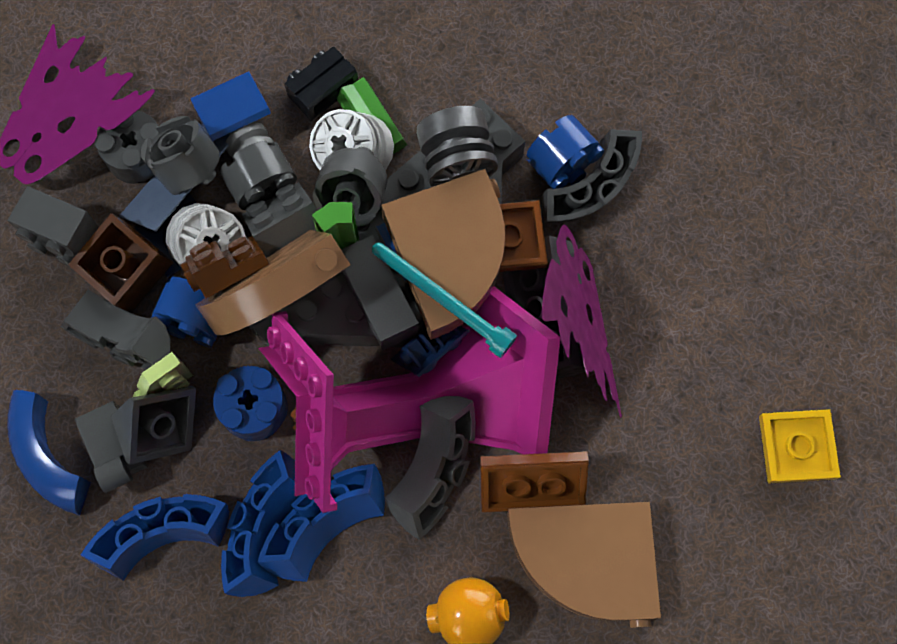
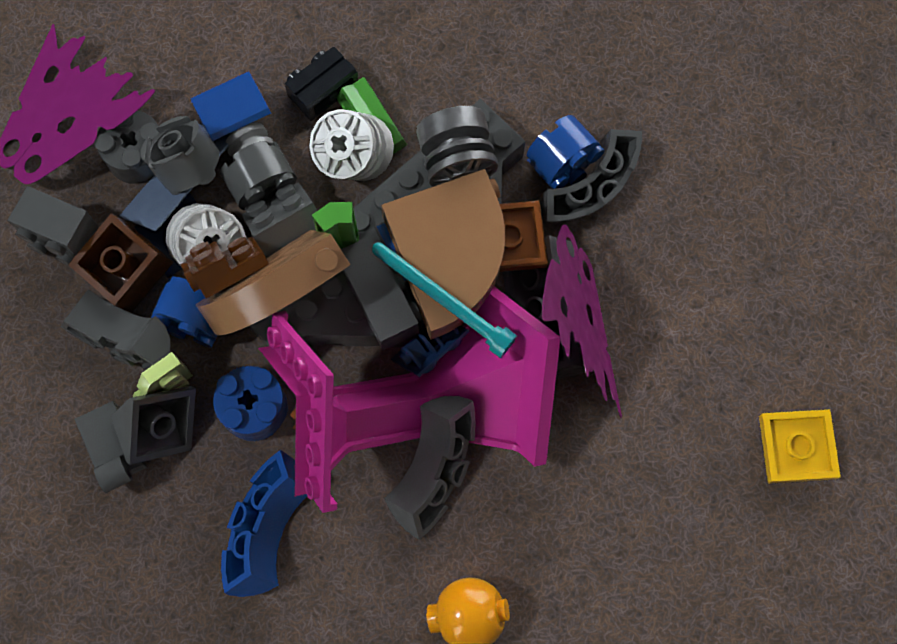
(34, 457): blue brick -> none
(155, 524): blue brick -> none
(306, 530): blue brick -> none
(355, 178): dark grey brick -> none
(533, 480): dark orange tile -> none
(591, 558): medium nougat brick -> none

